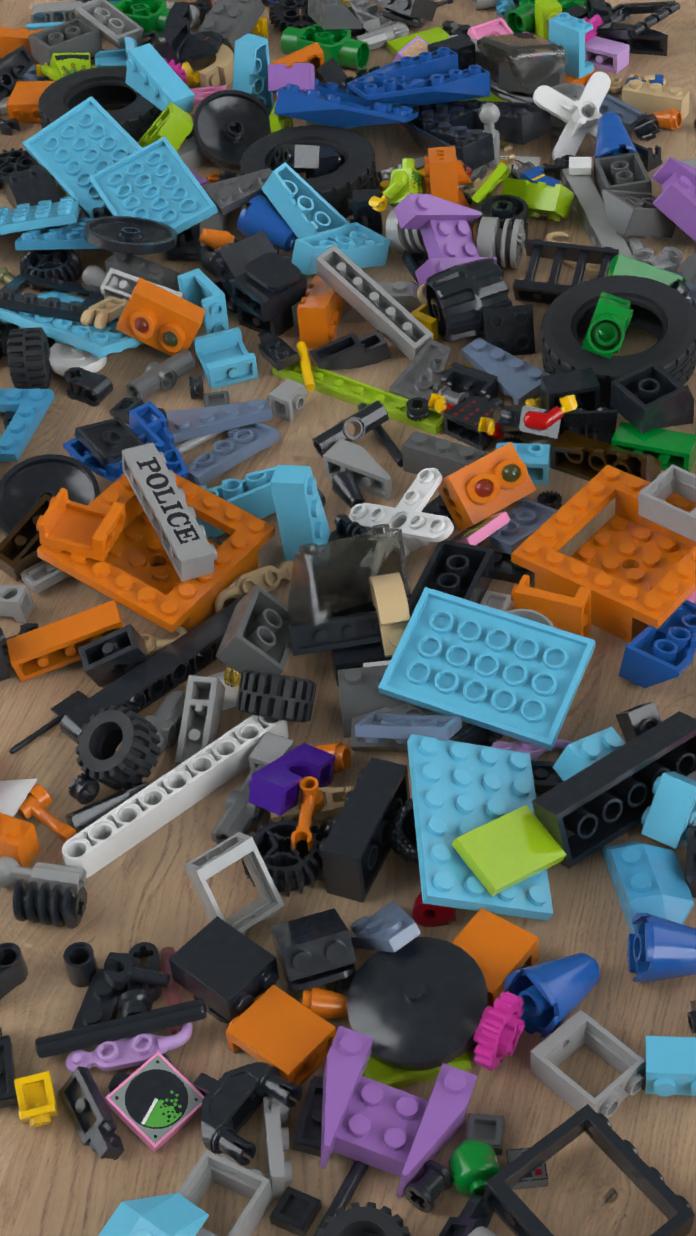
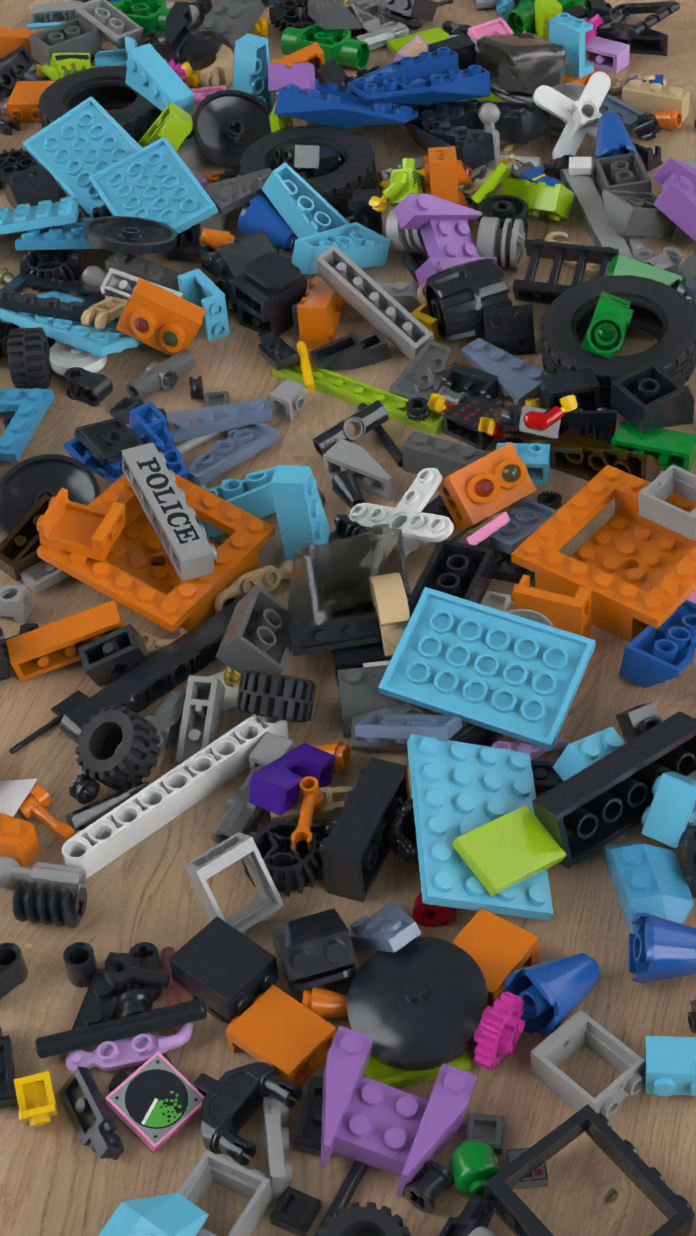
(225, 358): medium azure panel -> none

